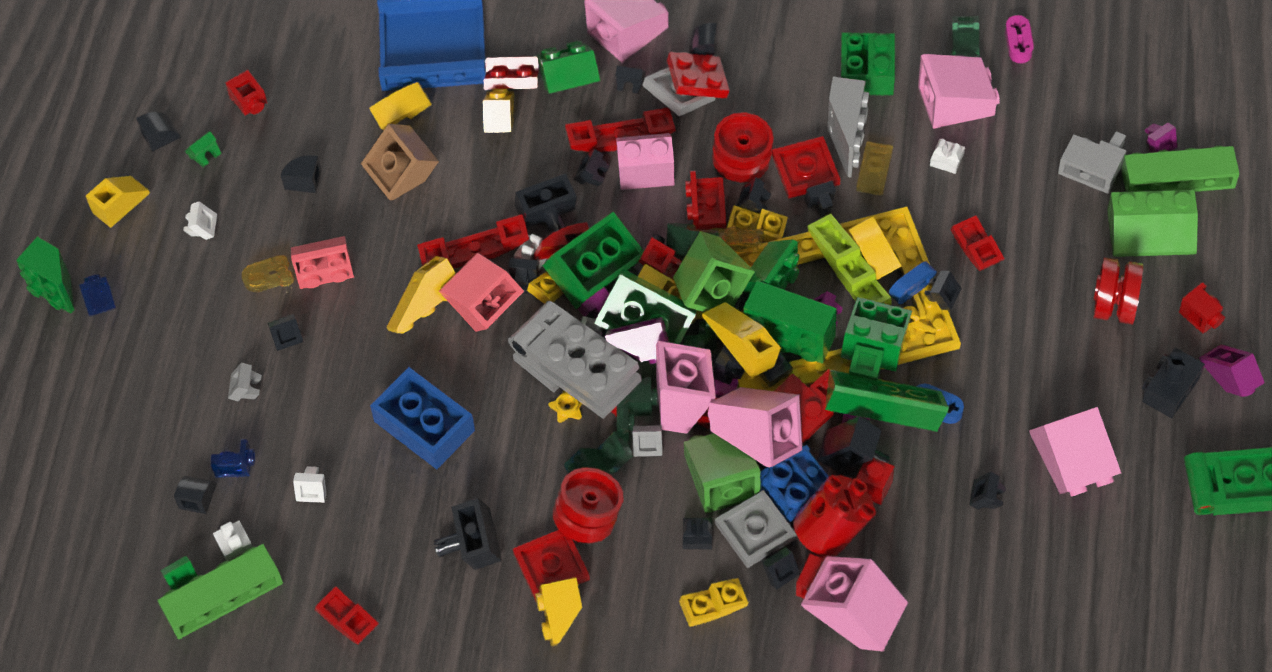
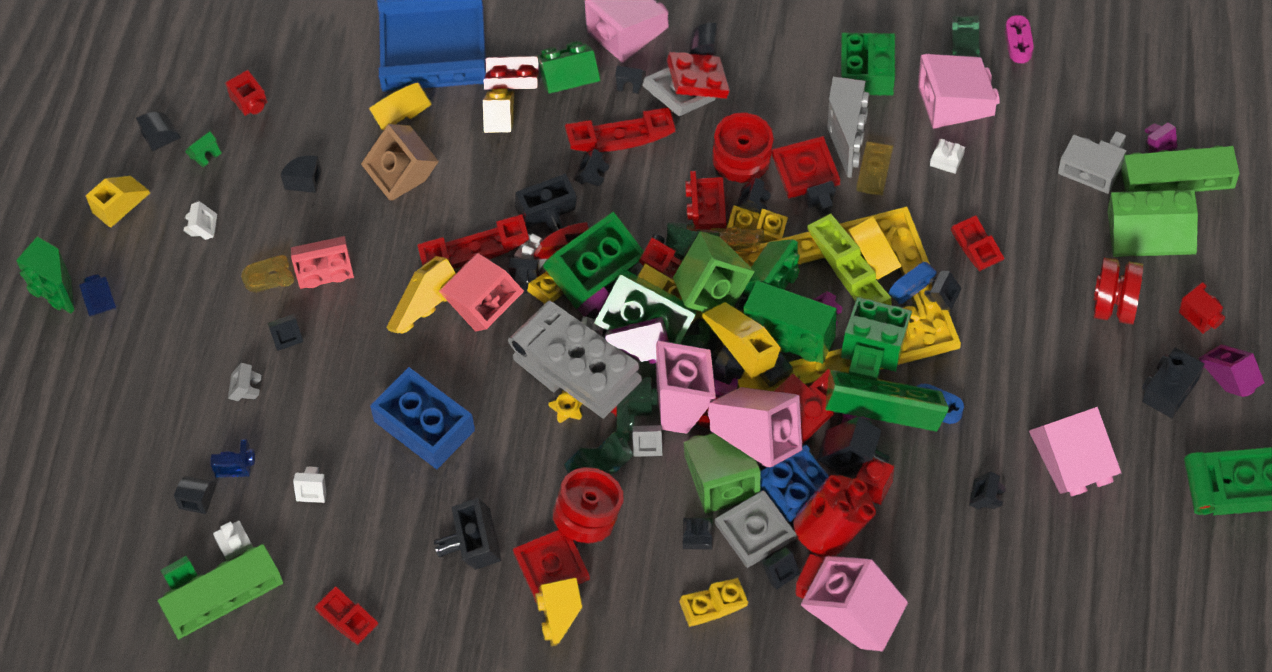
(645, 161): bright pink slope -> none

